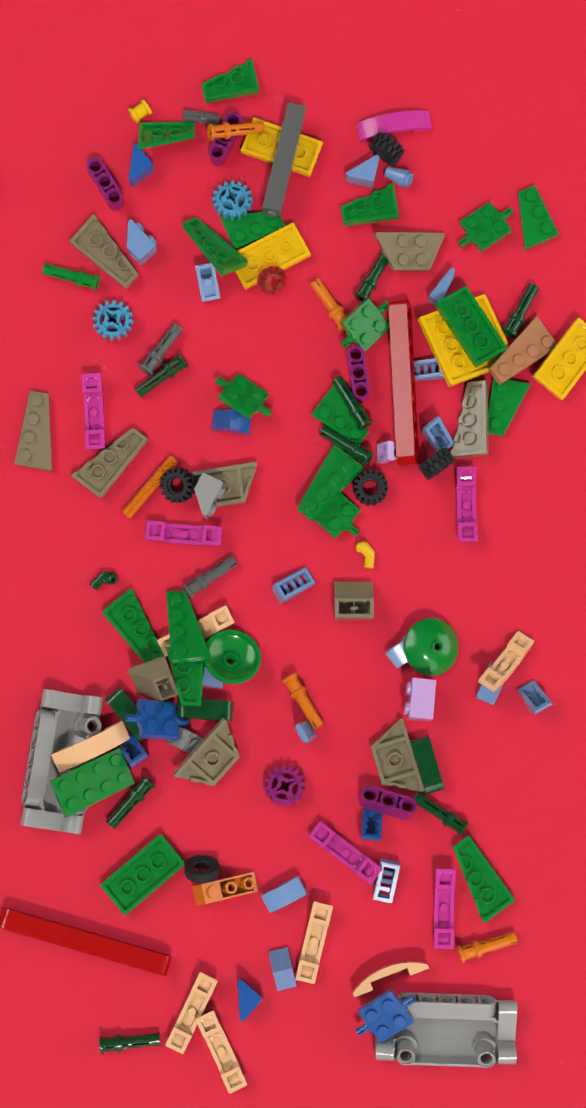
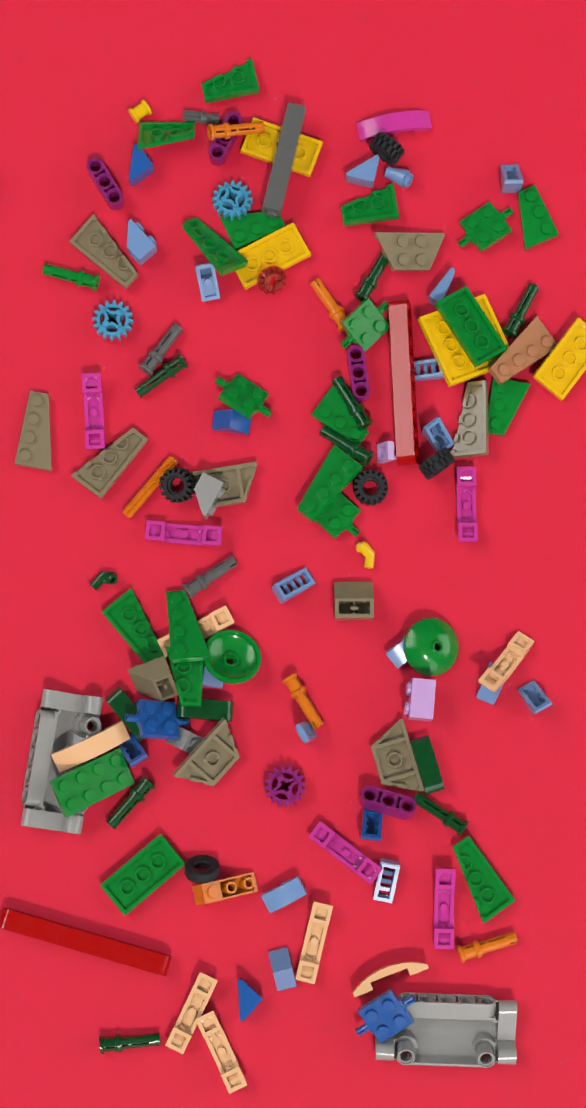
(511, 178): none -> medium blue slope

